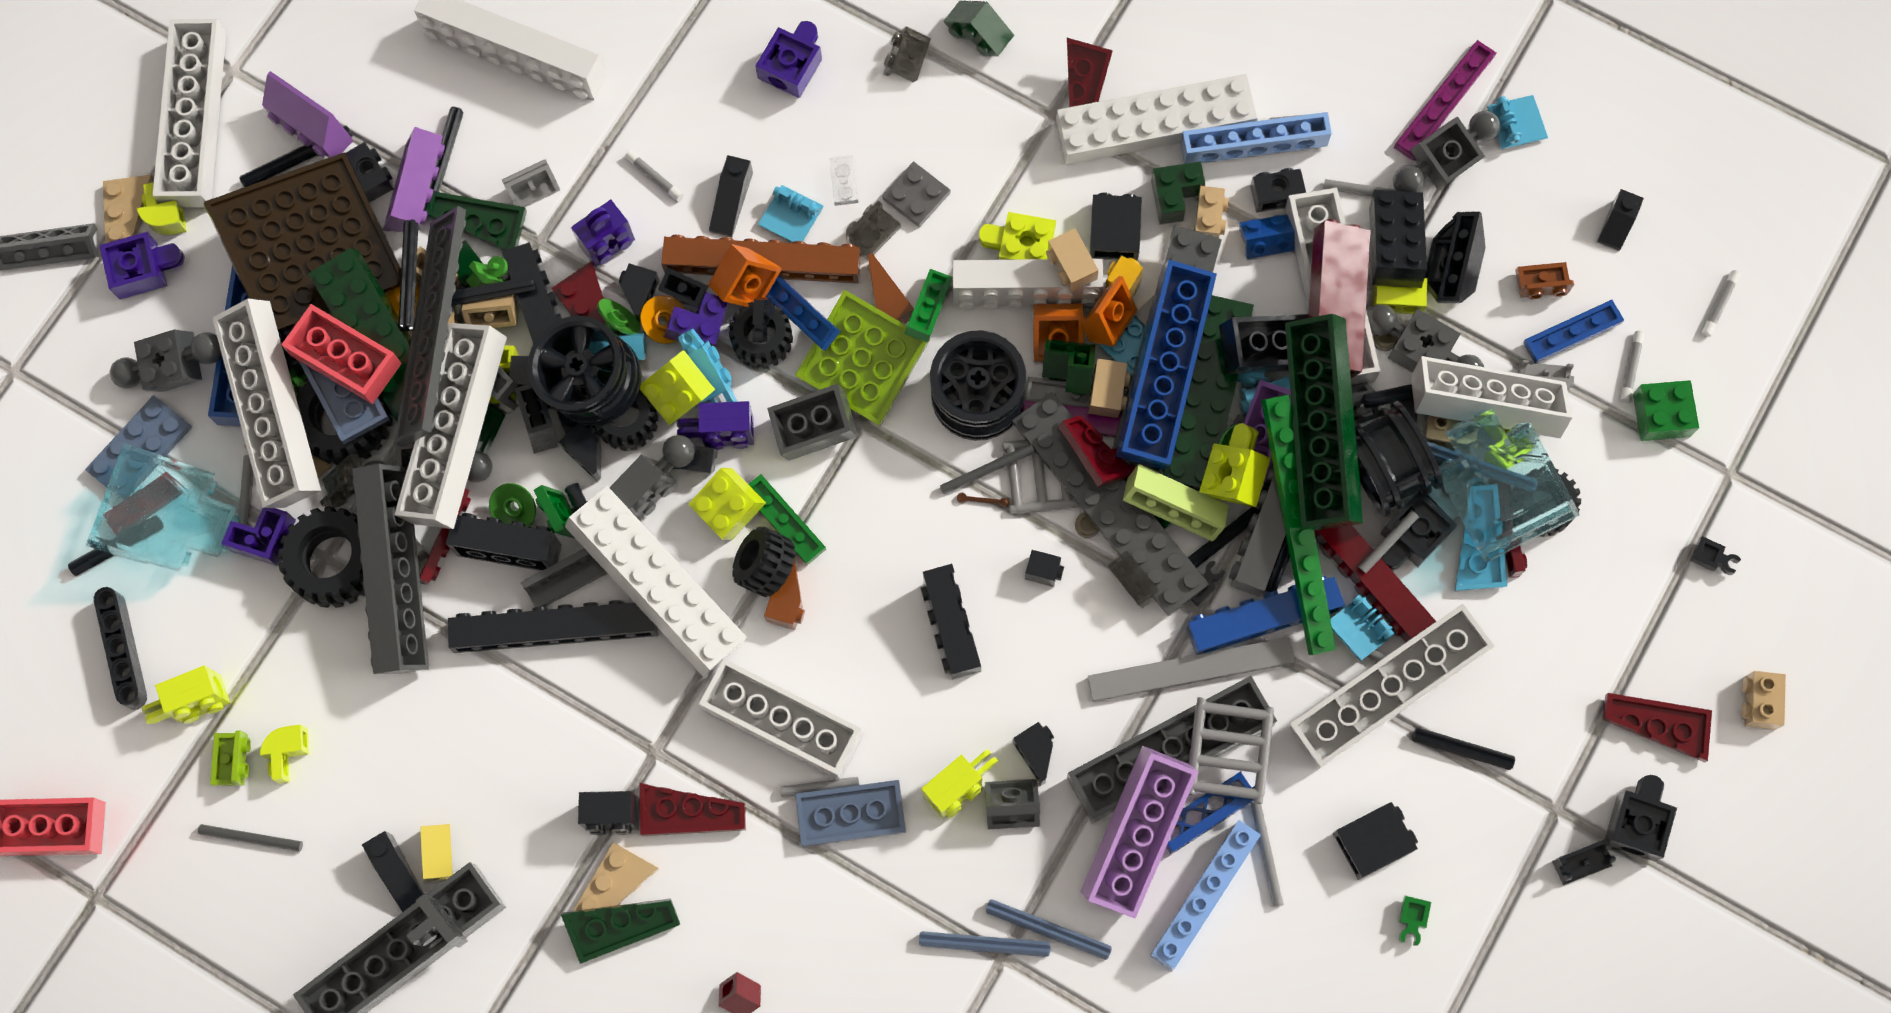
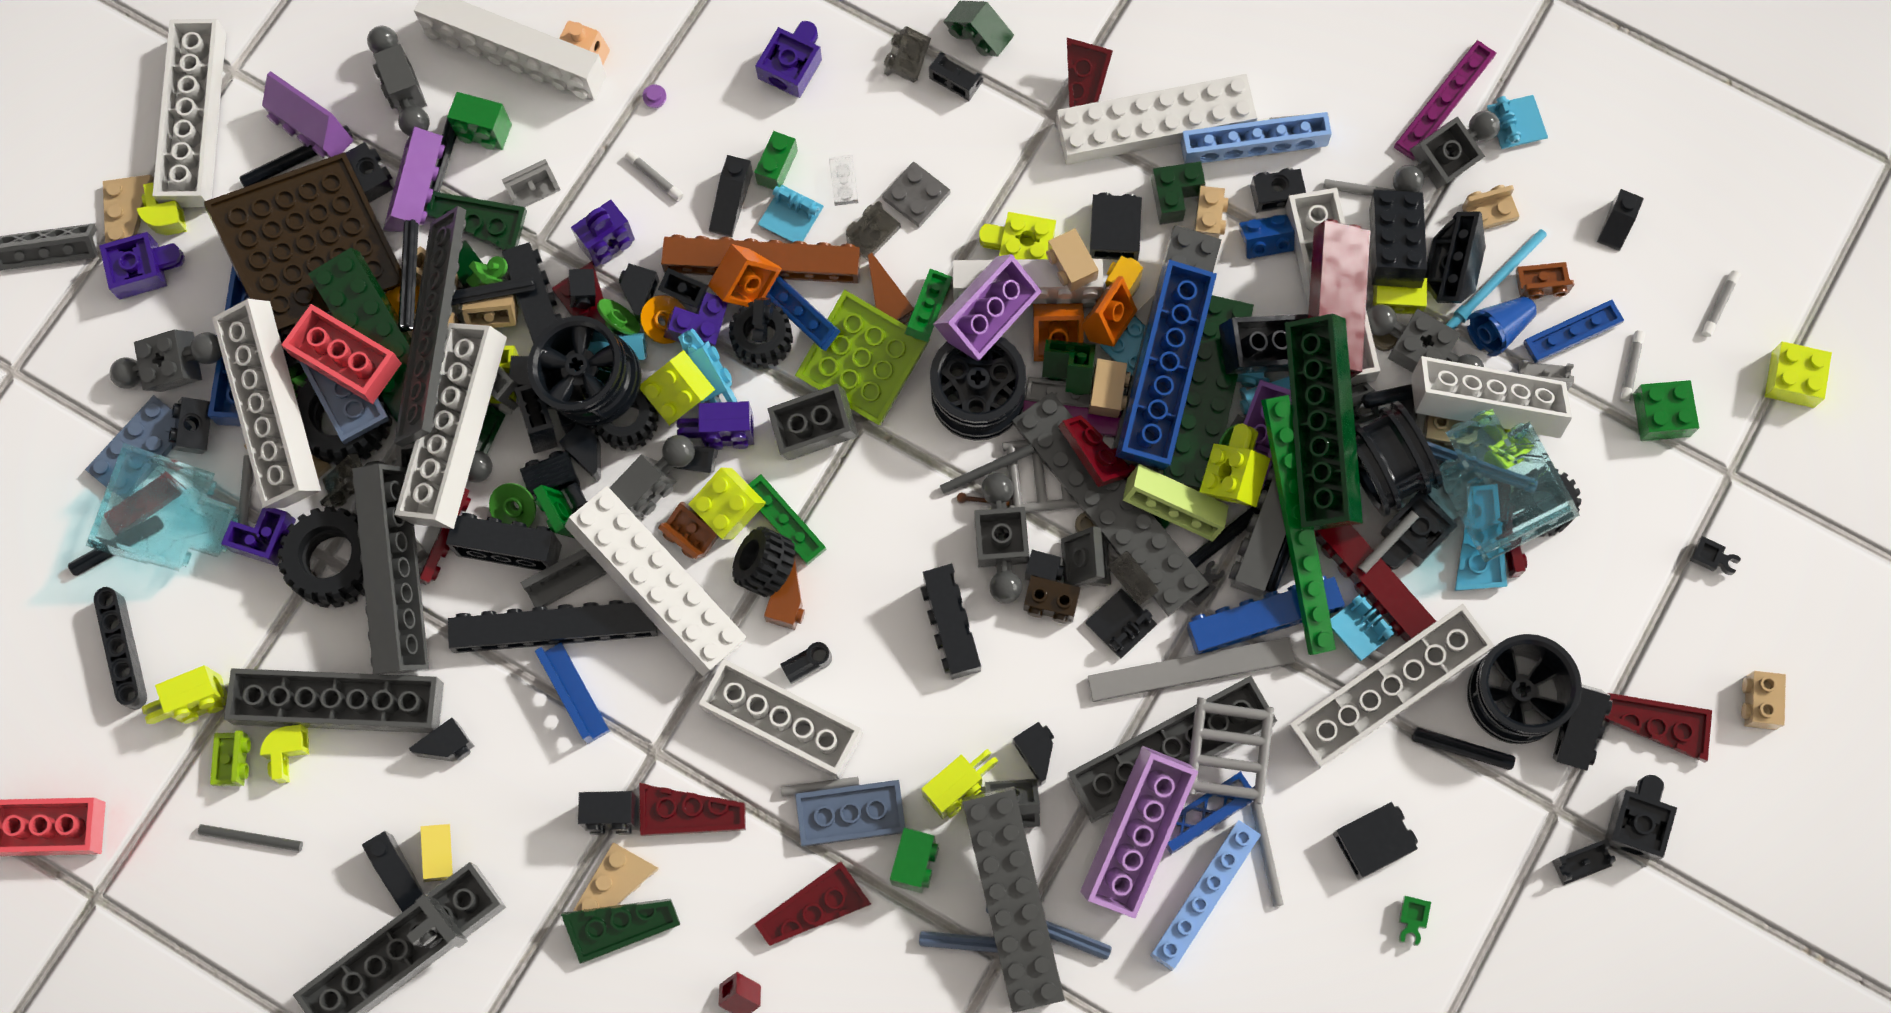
(186, 440): none -> black brick
(334, 700): none -> dark grey brick
(398, 79): none -> dark grey brick
(444, 743): none -> black slope
(479, 121): none -> green brick
(552, 472): none -> black brick
(573, 692): none -> blue fence
(582, 288): none -> black brick
(585, 38): none -> light nougat torso
(654, 96): none -> medium lavender plate
(688, 532): none -> dark orange bracket
(776, 160): none -> green brick
(803, 663): none -> black piece
(819, 902): none -> dark red wing
(913, 860): none -> green brick
(954, 77): none -> black hinge
(988, 307): none -> medium lavender slope
(1010, 522): none -> dark grey brick
(1013, 899): none -> dark grey brick
(1051, 599): none -> dark brown brick
(1086, 558): none -> dark grey bracket
(1121, 623): none -> black hinge
(1464, 311): none -> medium azure bar
(1495, 205): none -> tan bracket
(1500, 324): none -> blue cone
(1552, 663): none -> black wheel
(1582, 730): none -> black wedge
(1798, 374): none -> neon yellow brick

